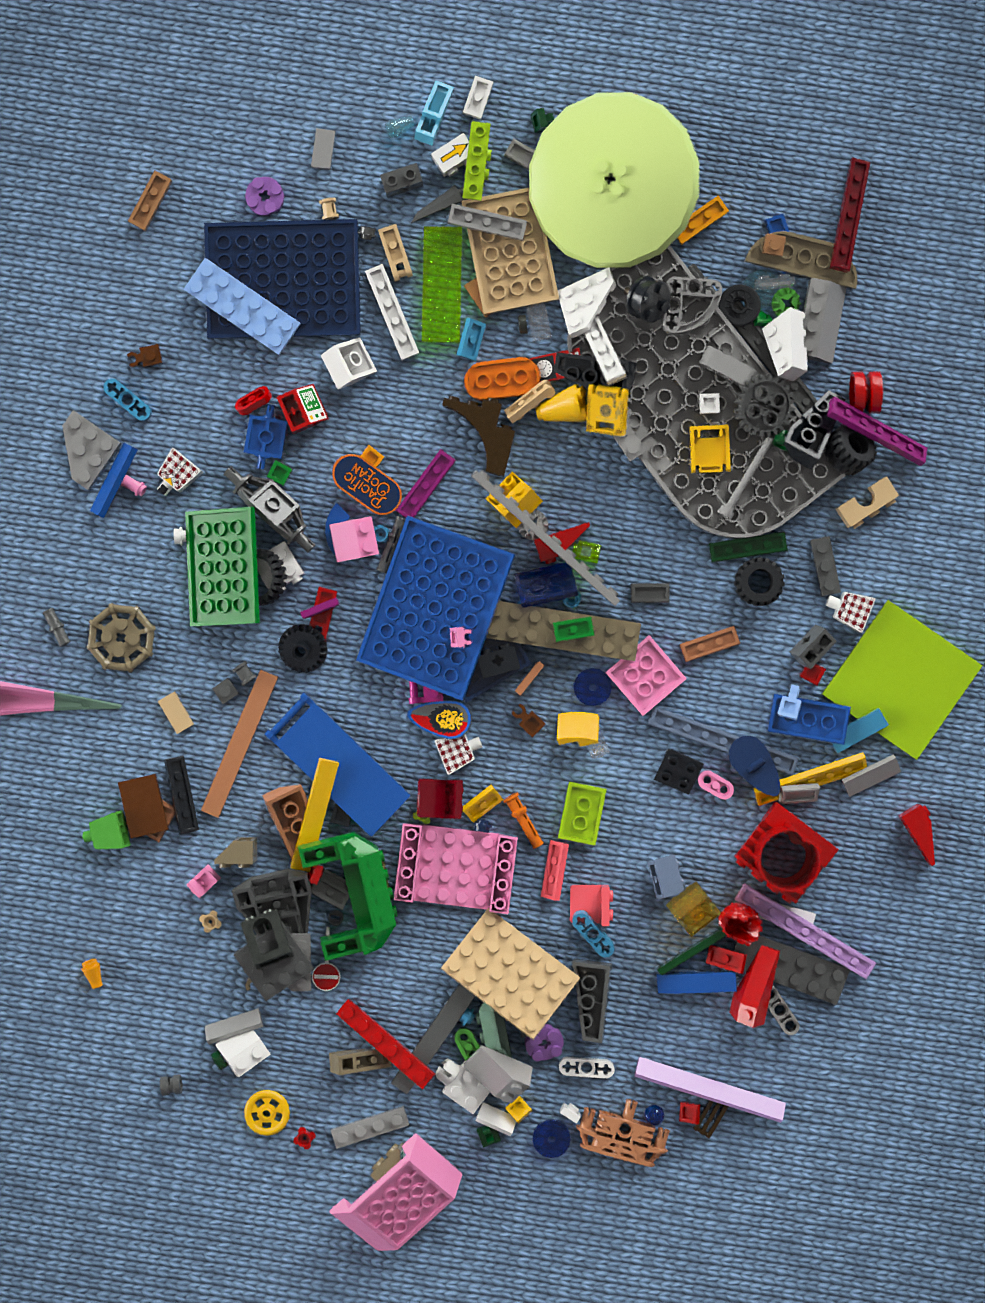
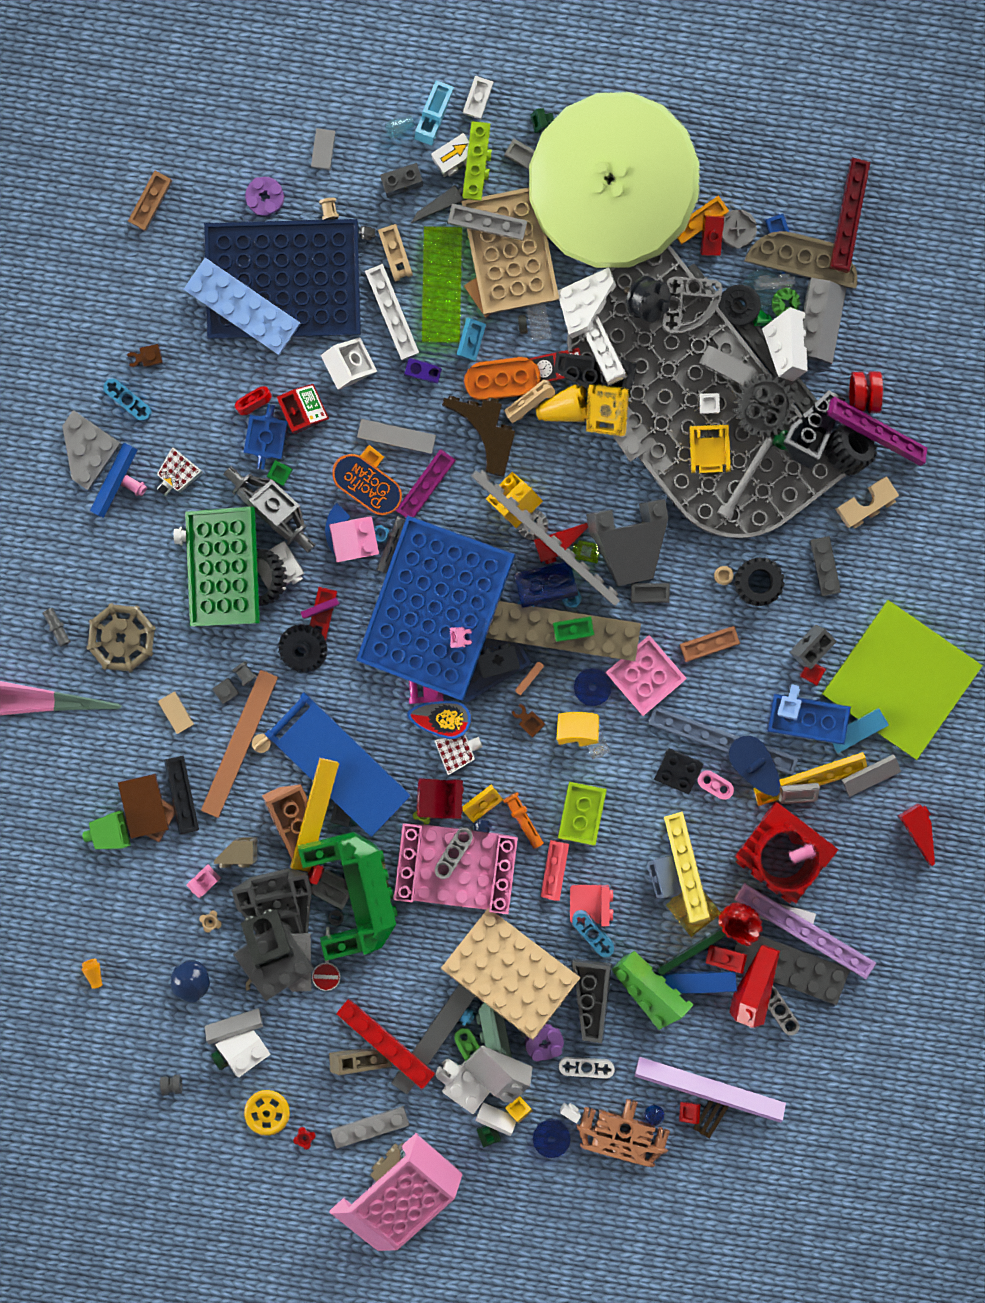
(190, 981): none -> dark blue piece
(261, 743): none -> tan tile
(396, 436): none -> light grey tile
(422, 371): none -> dark purple leg
(449, 861): none -> light grey beam
(630, 549): none -> dark grey wedge
(650, 991): none -> bright green wedge
(687, 868): none -> light yellow plate
(712, 235): none -> red plate
(723, 575): none -> tan plate
(738, 229): none -> light grey tile
(748, 547): dark green tile -> none
(774, 245): medium nougat plate -> none
(802, 853): none -> bright pink pin
(851, 609): white torso -> none

